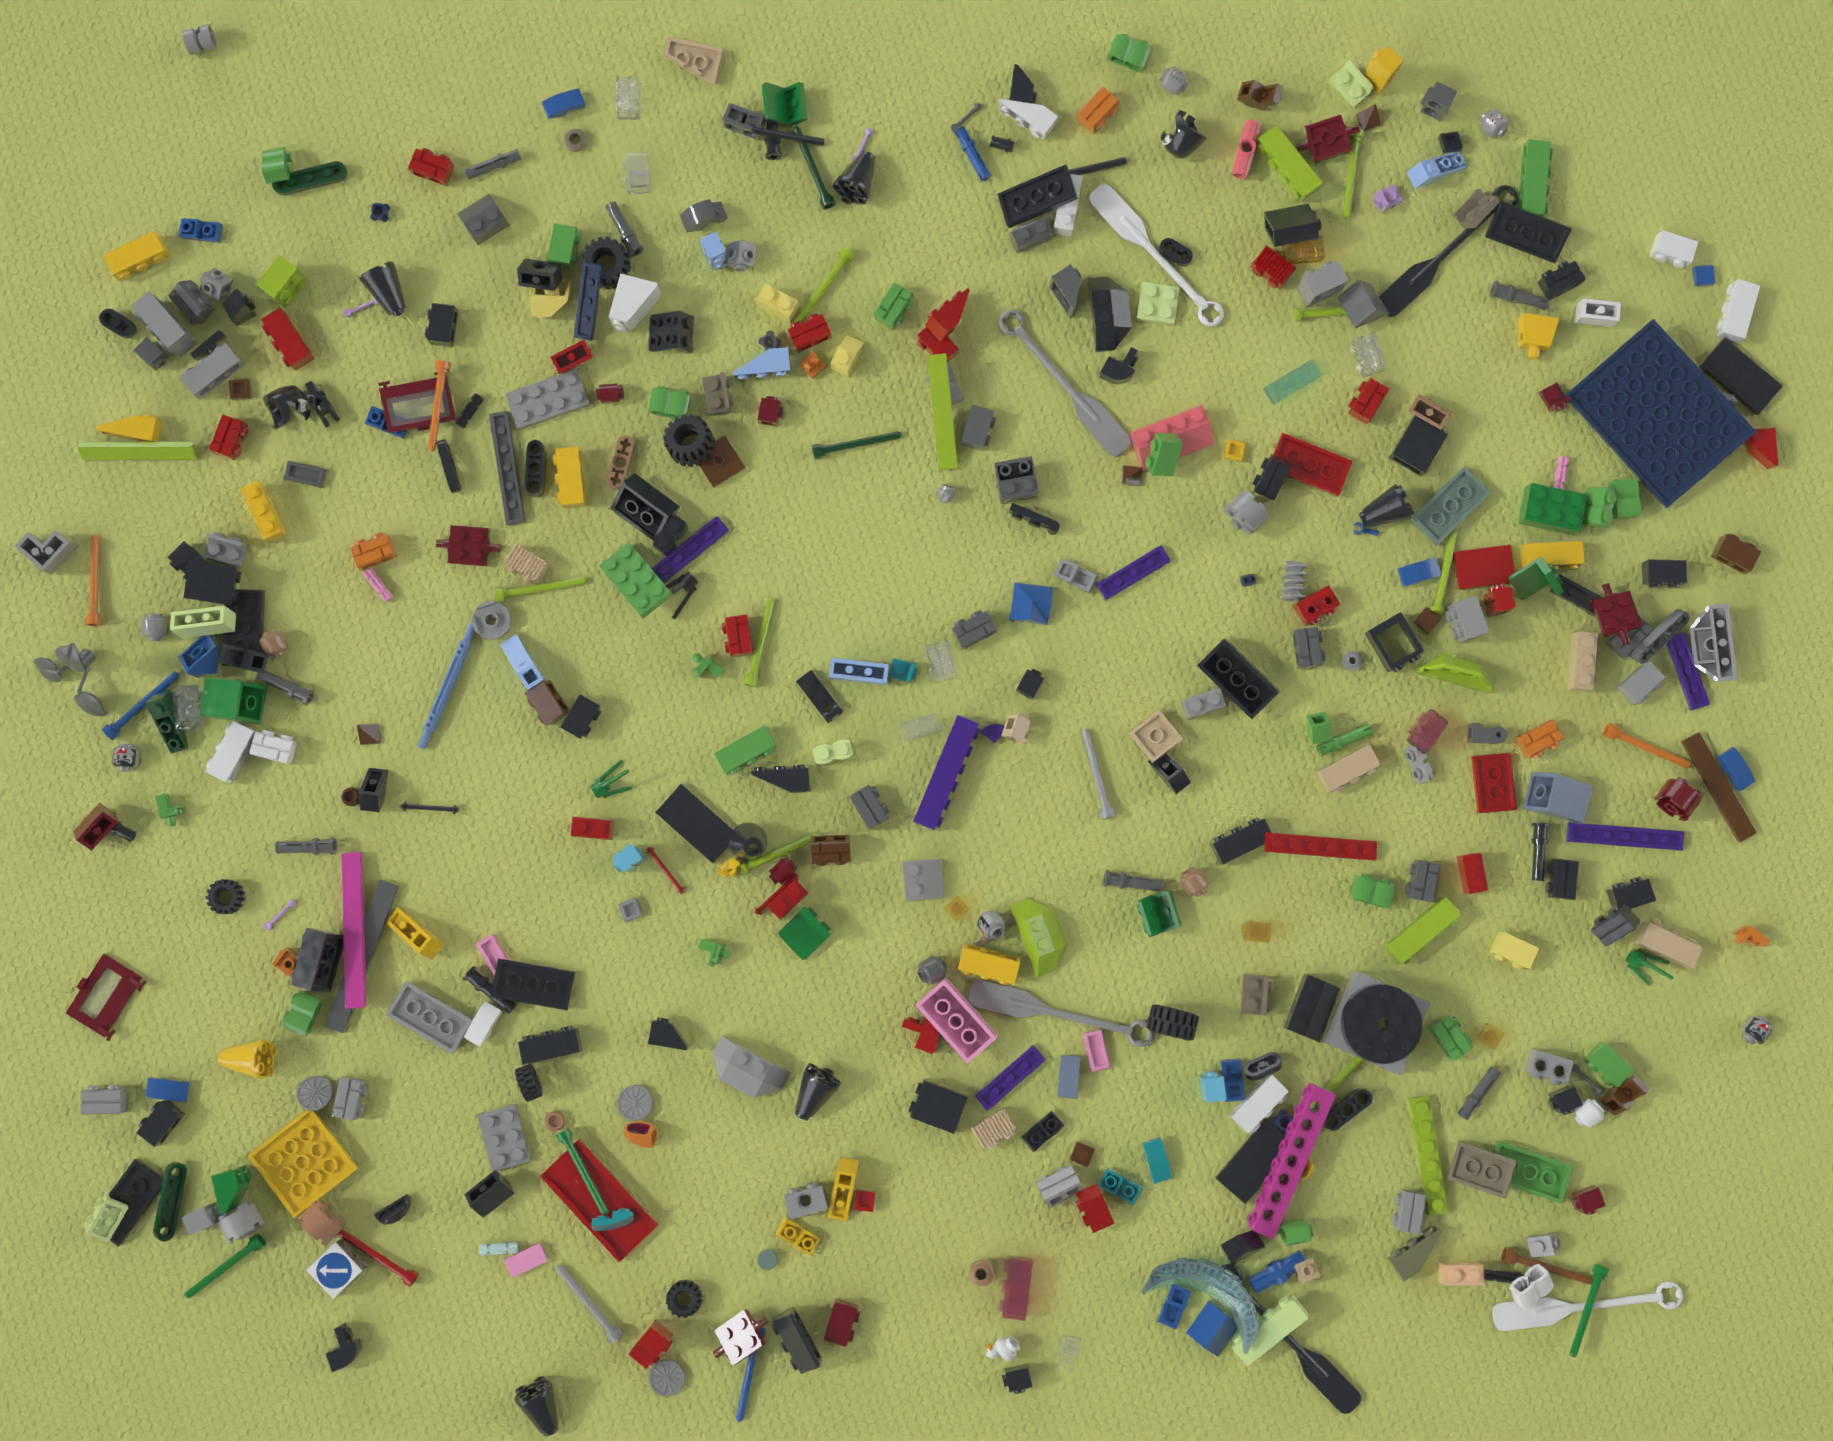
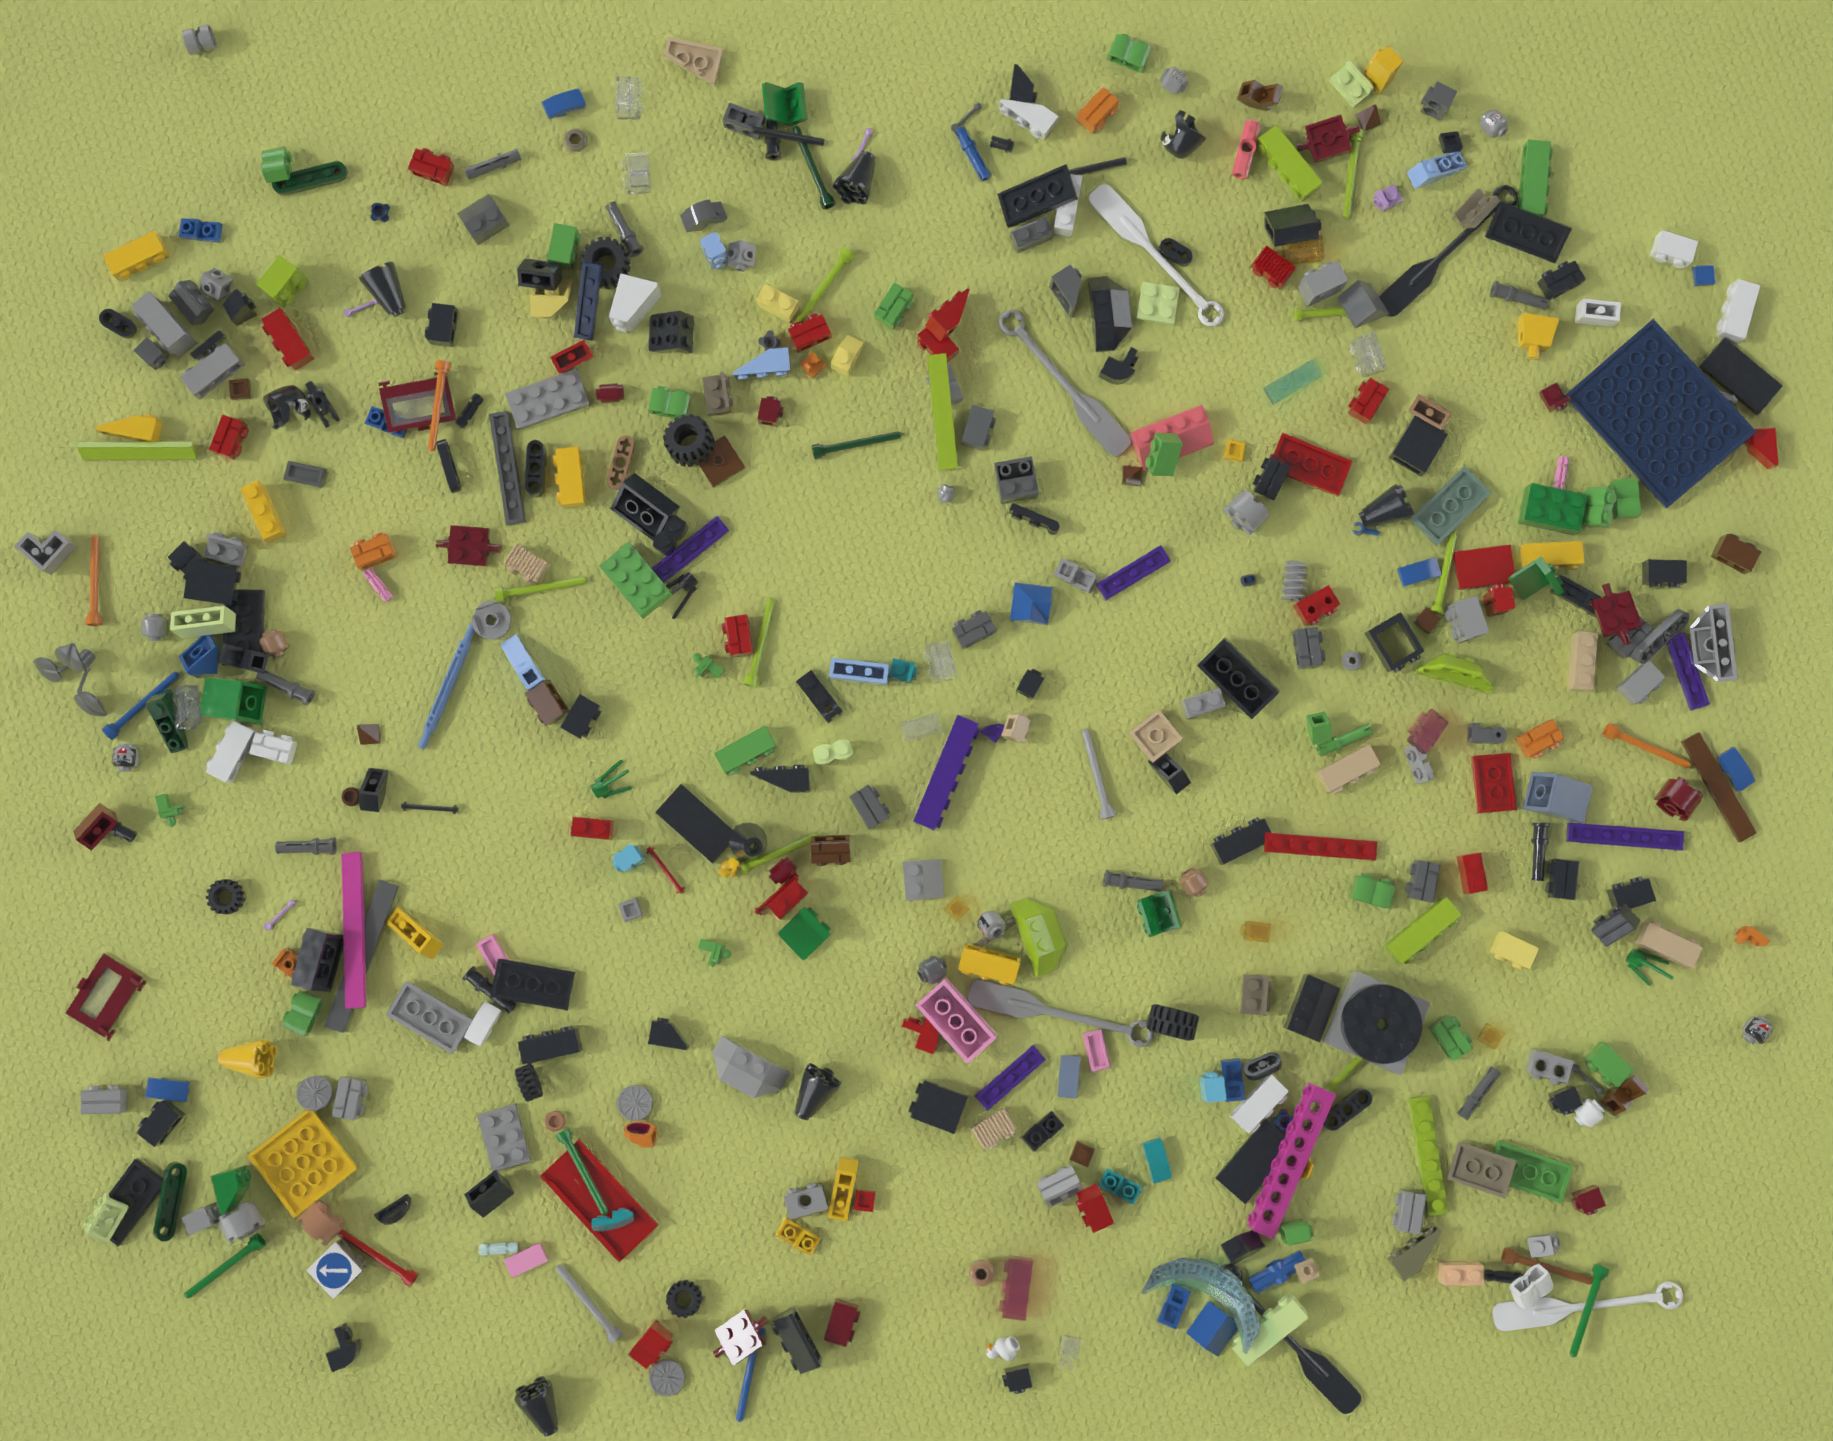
(767, 1259): sand green tile -> none

